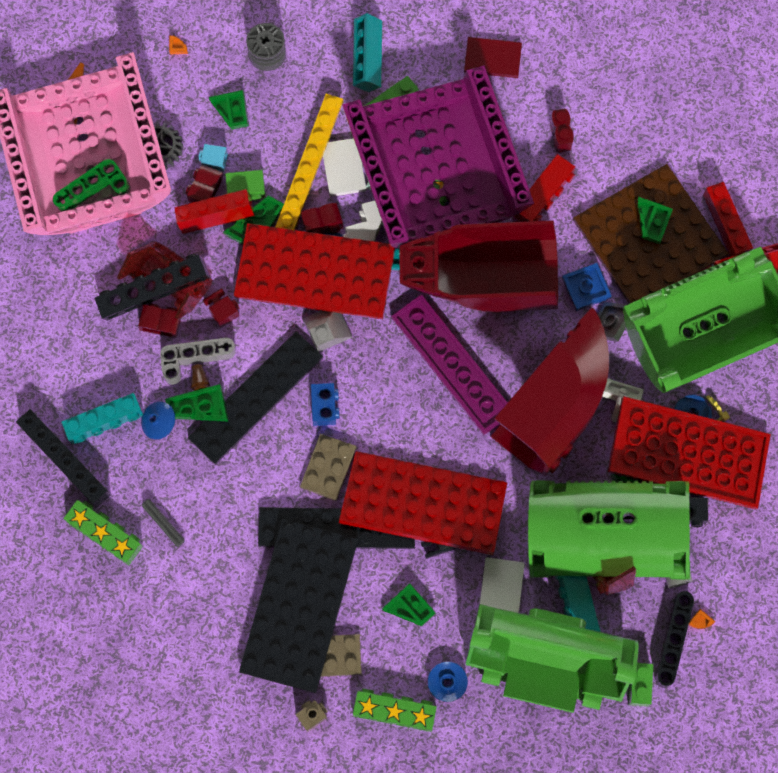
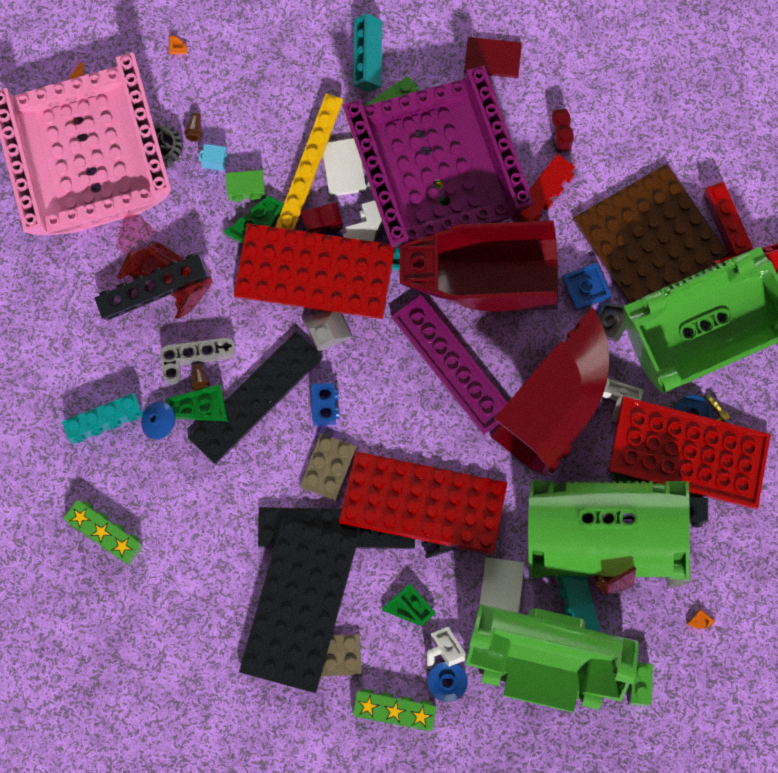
(63, 458): black brick -> none
(89, 189): green beam -> none
(159, 320): dark red brick -> none
(163, 523): dark grey axle -> none
(193, 130): none -> reddish brown cone
(205, 184): dark red brick -> none
(214, 211): red brick -> none
(223, 309): dark red brick -> none
(232, 108): green wing -> none
(266, 46): dark grey wheel -> none
(311, 714): dark tan brick -> none
(447, 646): none -> white plate
(653, 219): green wing -> none
(678, 630): black beam -> none

